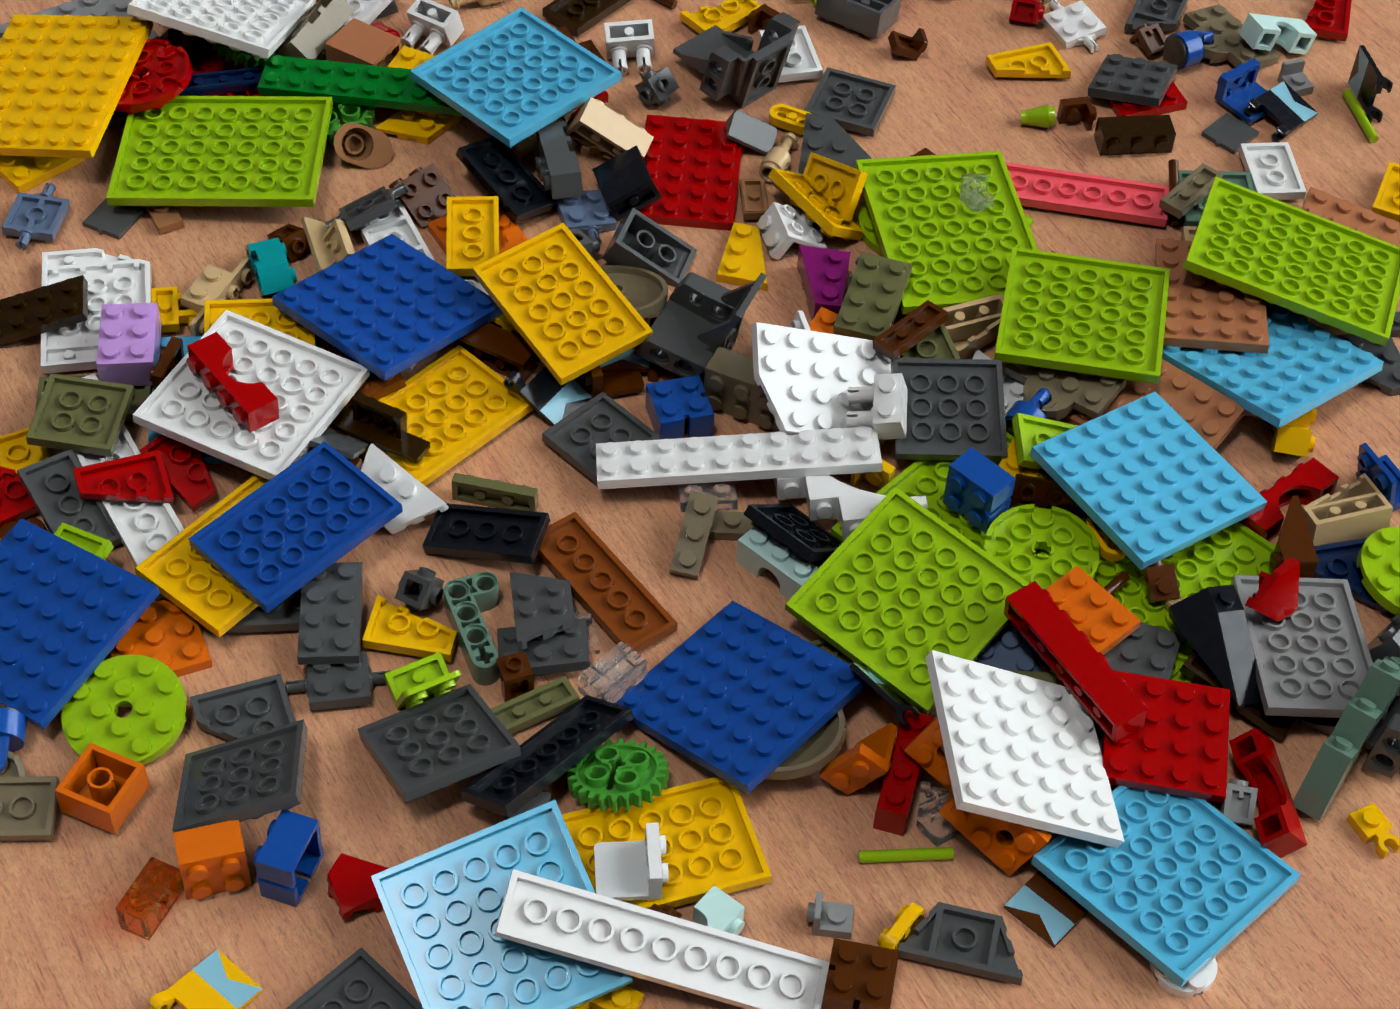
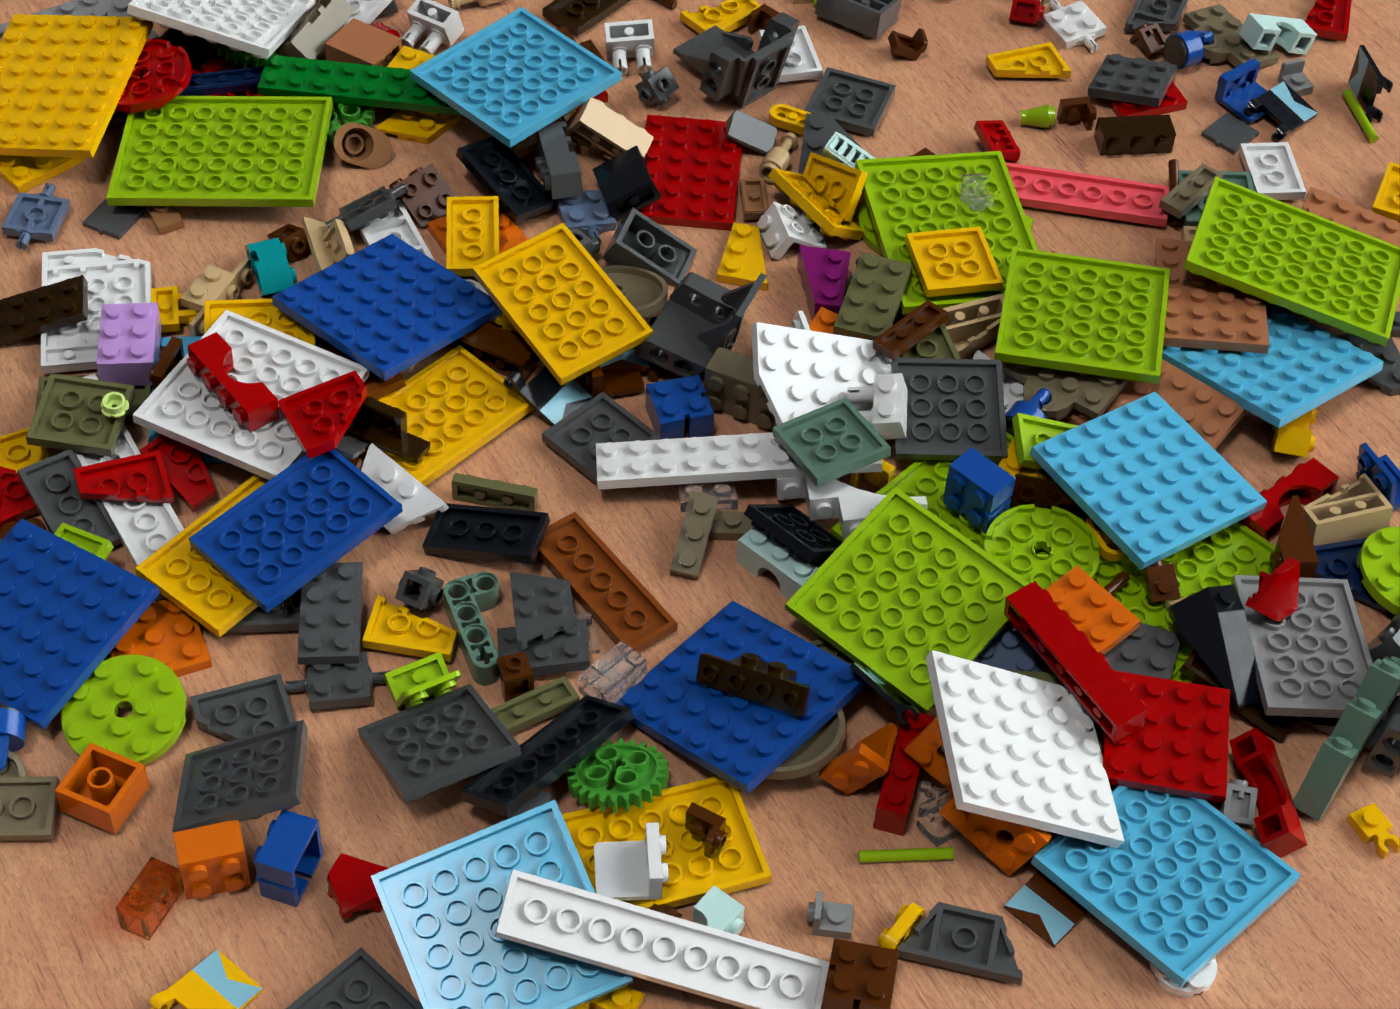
(114, 405): none -> yellowish green plate
(323, 412): none -> red plate
(706, 825): none -> reddish brown bracket
(755, 680): none -> dark brown bracket
(831, 441): none -> sand green plate
(844, 145): none -> light aqua slope
(953, 261): none -> yellow plate
(997, 137): none -> red bracket

